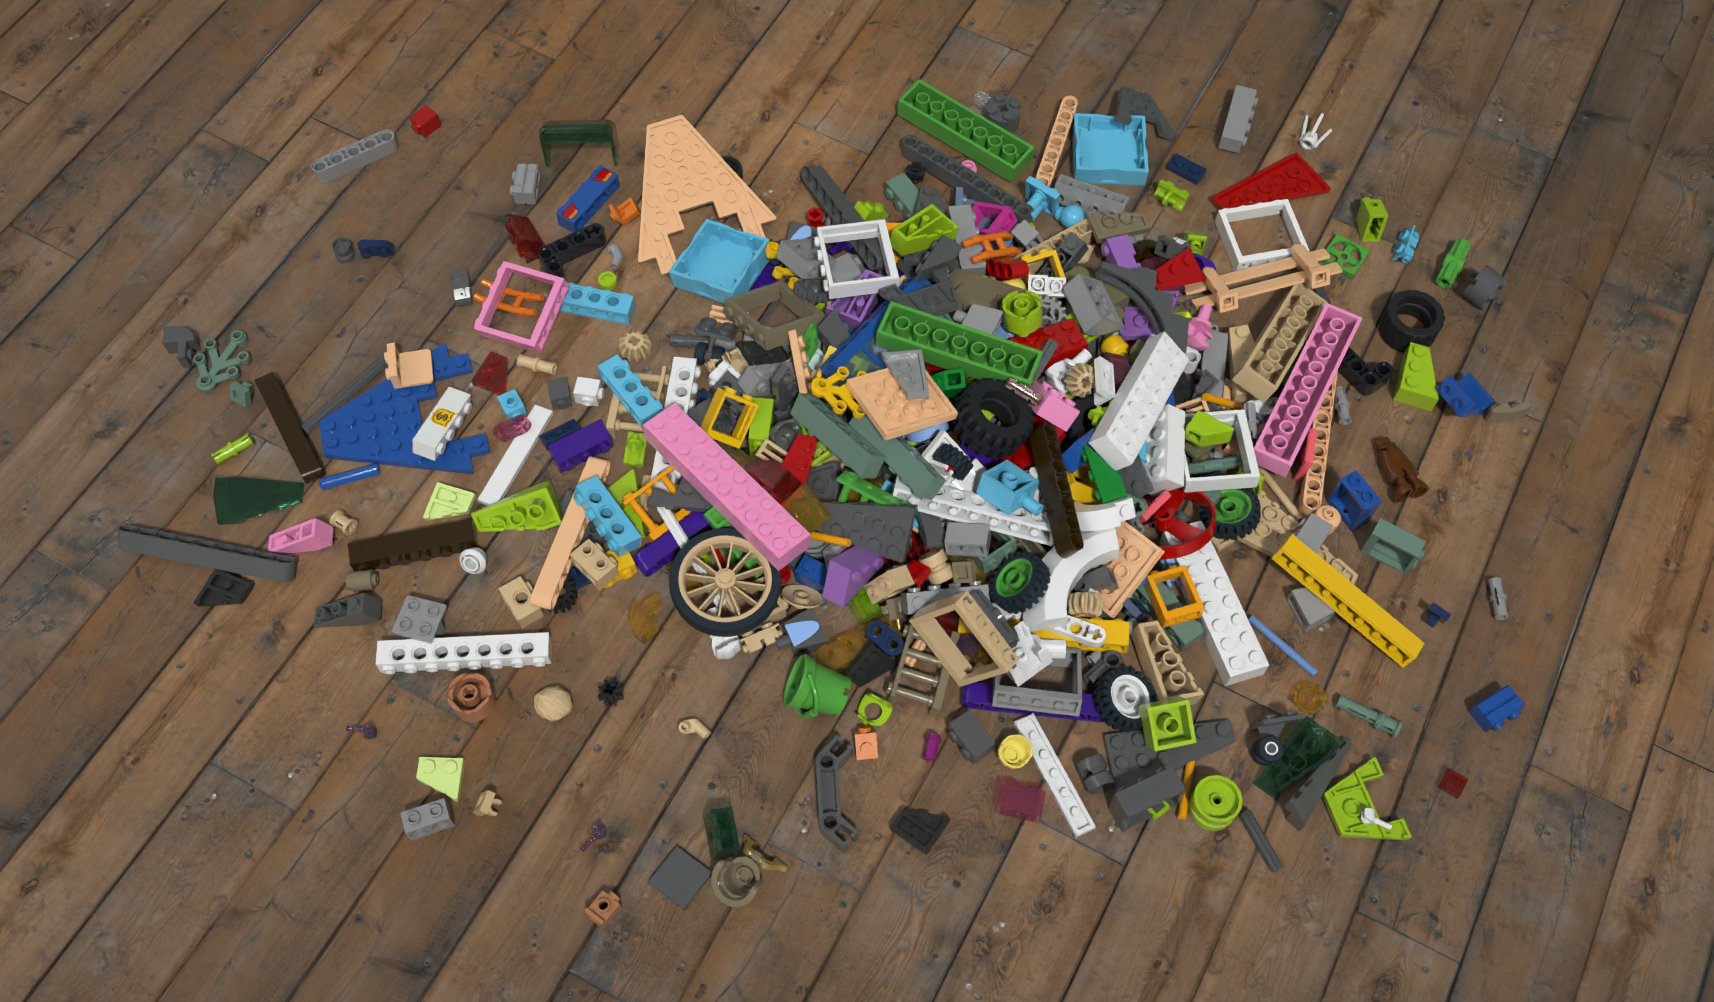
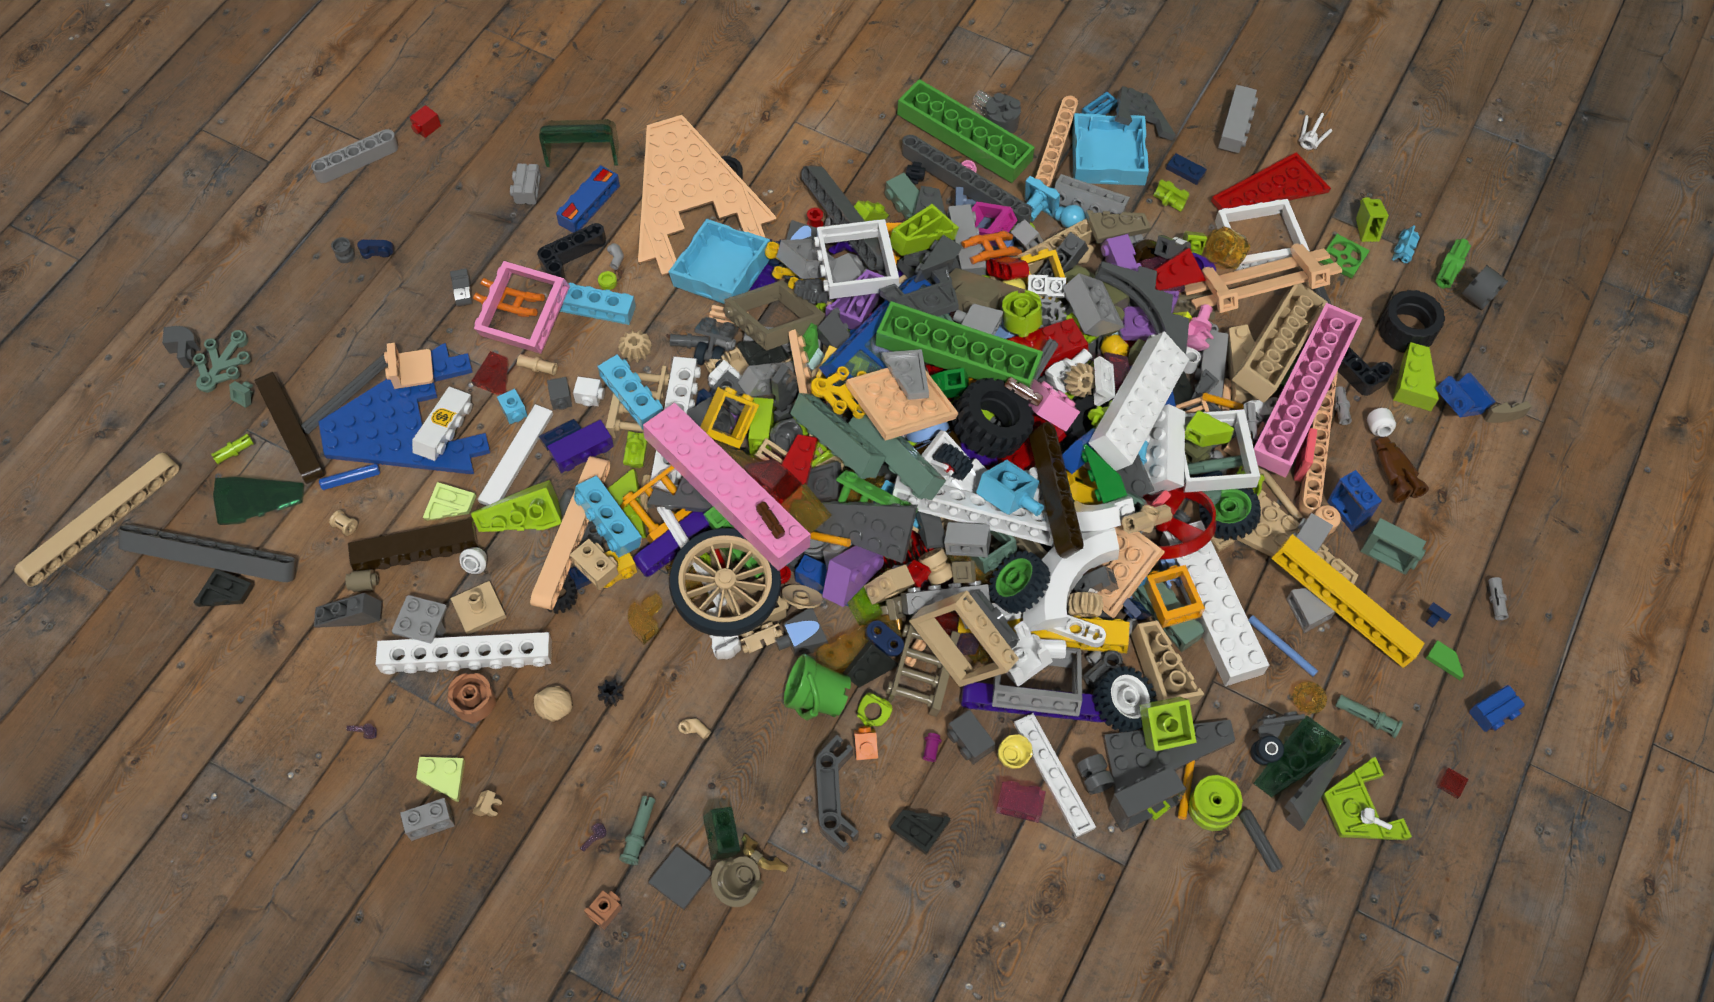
(96, 520): none -> tan beam
(302, 538): bright pink slope -> none
(478, 608): none -> tan tile
(512, 428): clear pink beam -> none
(515, 592): tan brick -> none
(523, 236): clear red slope -> none
(625, 212): orange bracket -> none
(635, 840): none -> sand green pin
(770, 520): none -> reddish brown axle
(1103, 108): none -> dark azure tile
(1147, 518): none -> tan piece
(1226, 247): none -> clear yellow brick
(1381, 422): none -> white head
(1445, 659): none -> bright green tile

